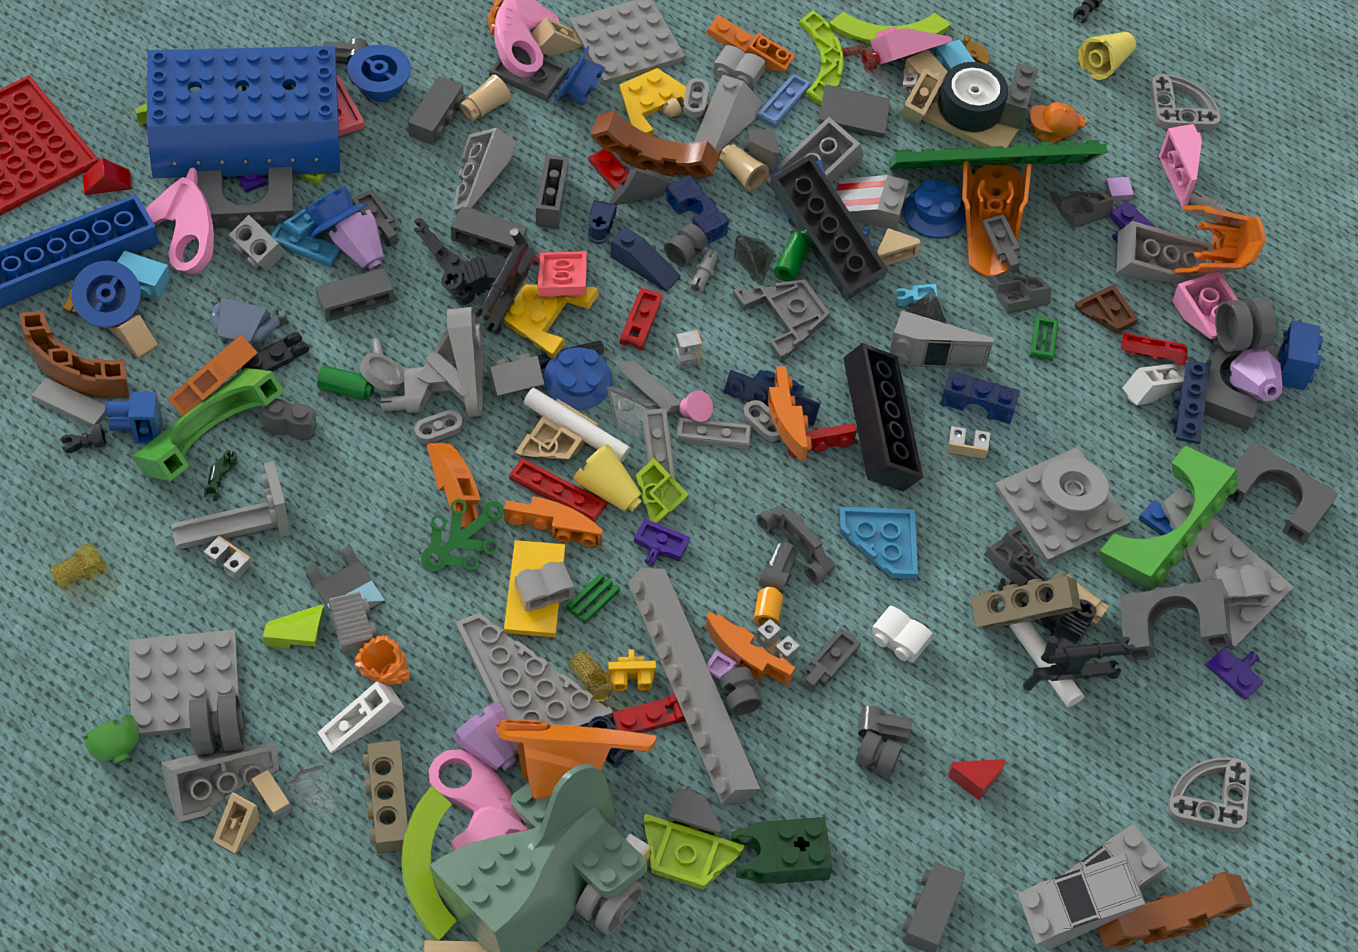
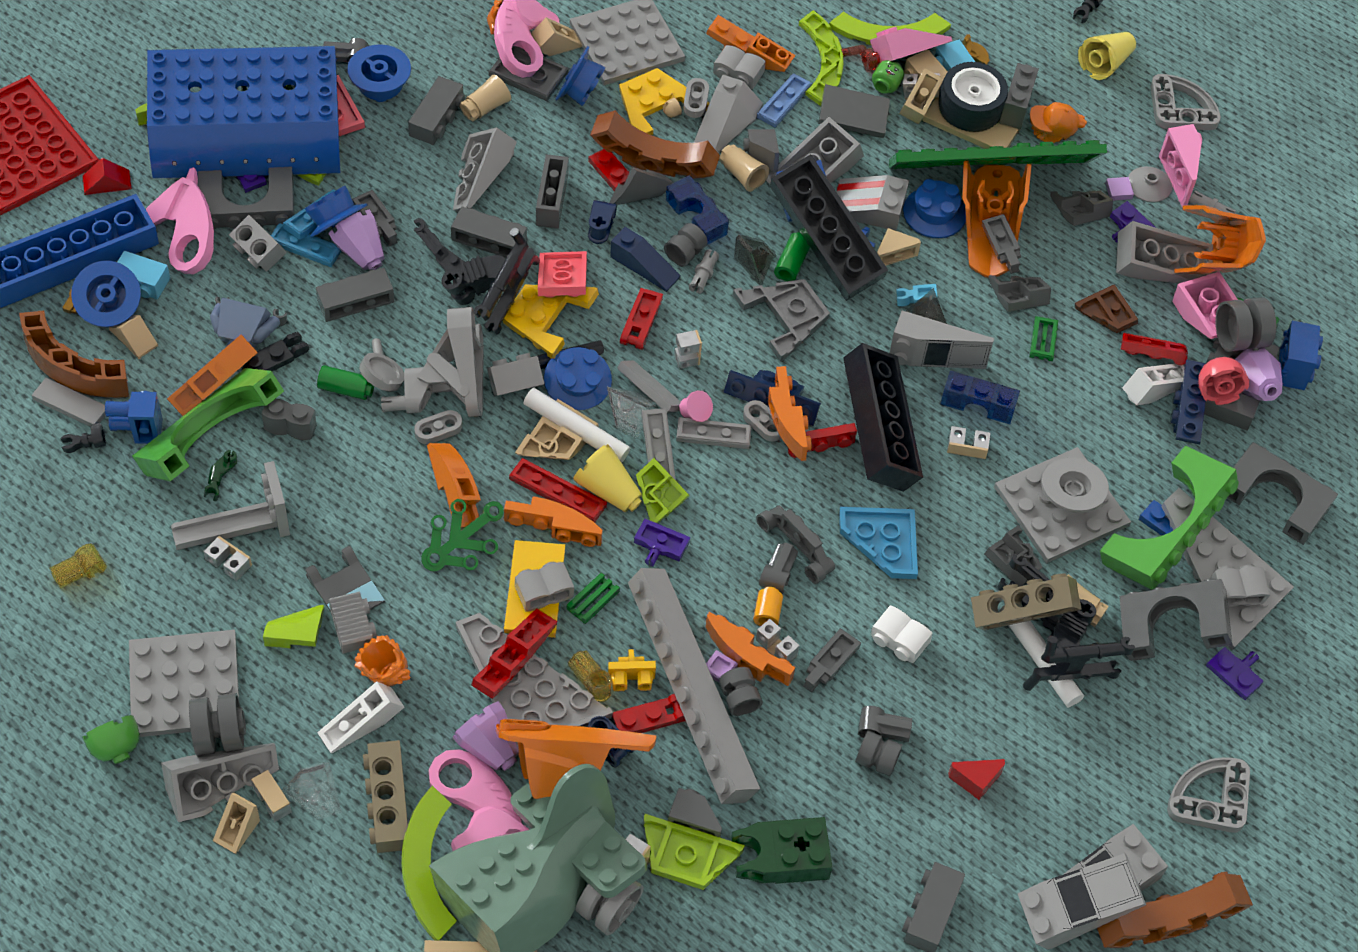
(514, 653): none -> red slope
(887, 76): none -> bright green head
(1150, 184): none -> light grey dish
(1222, 380): none -> coral cylinder

